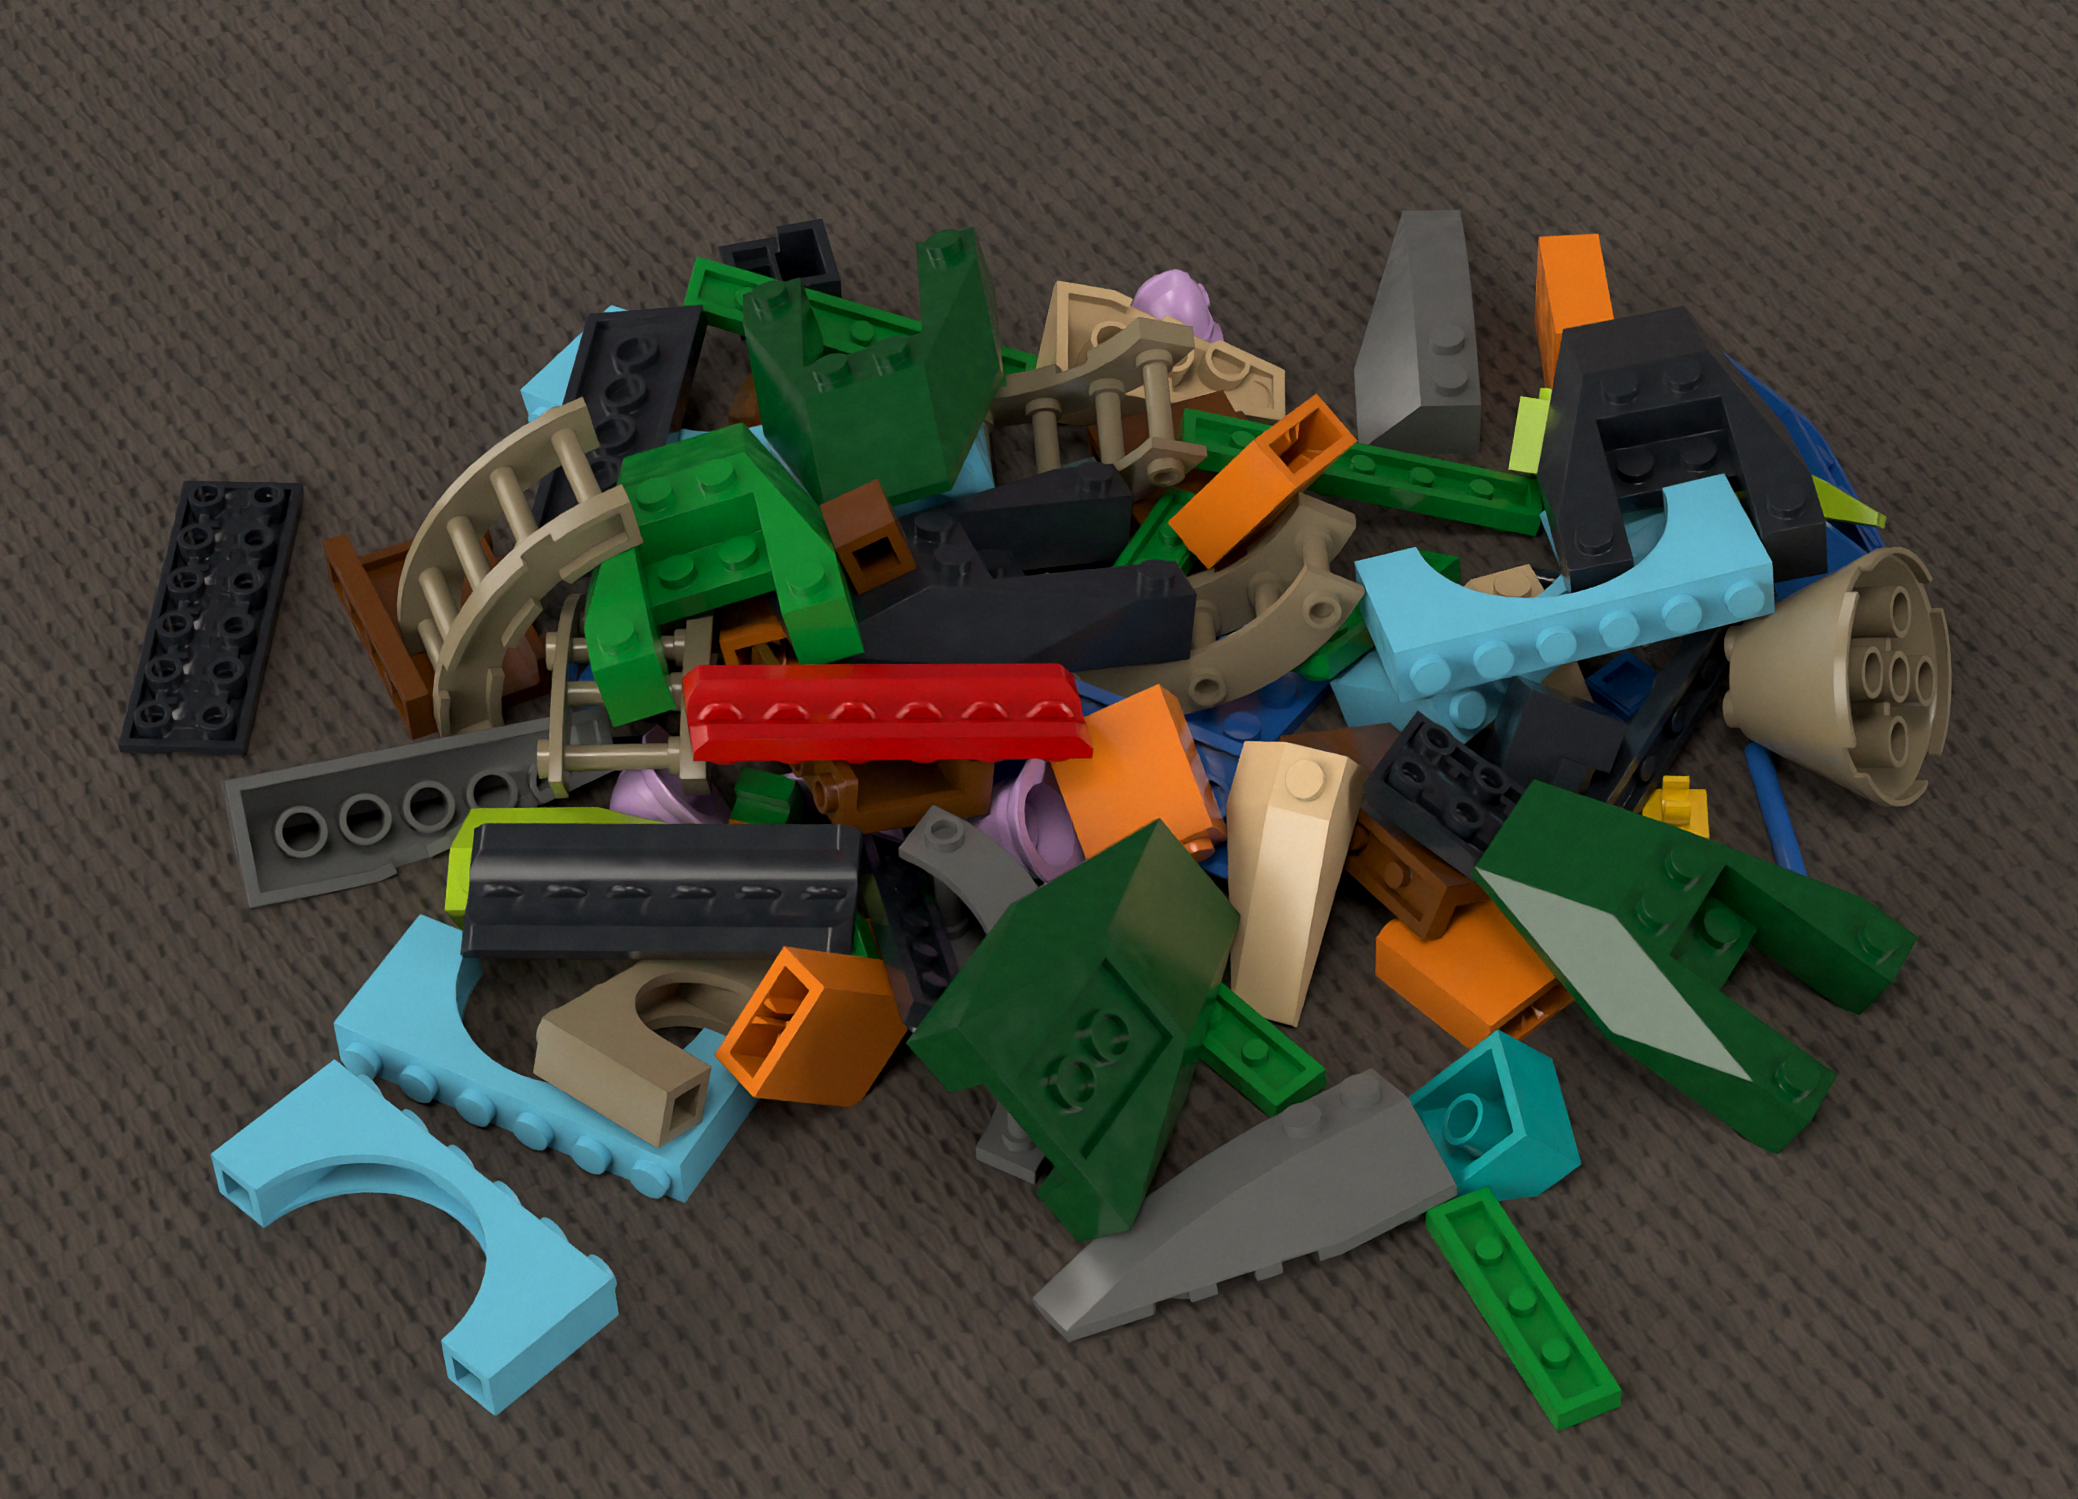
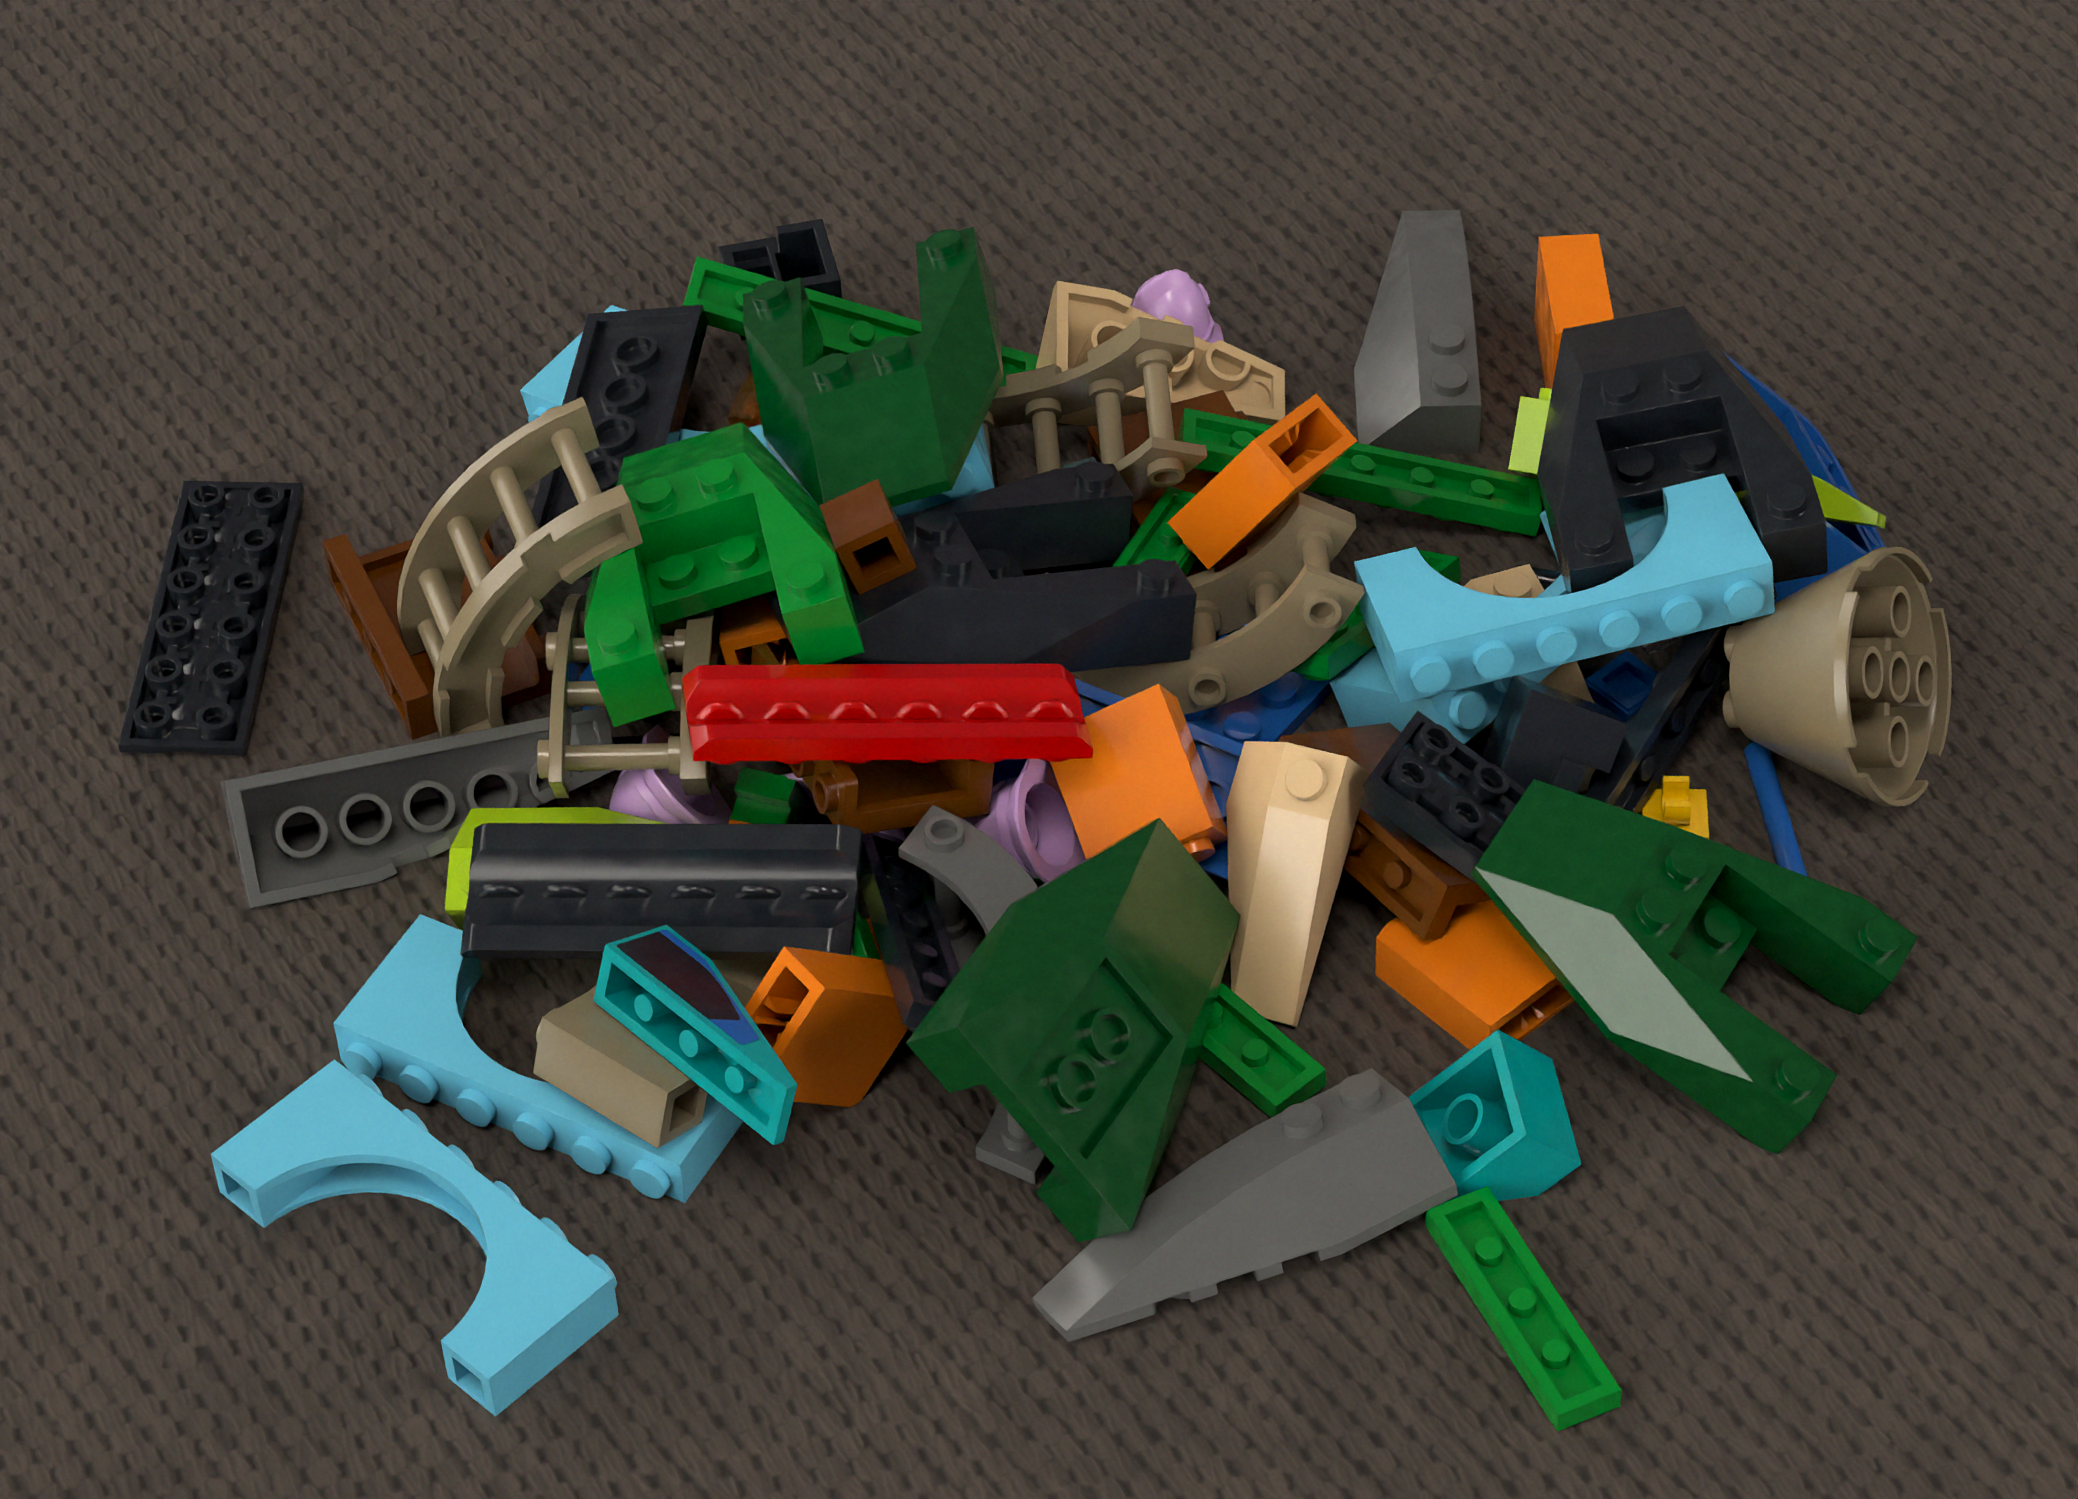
(695, 1021): none -> teal slope

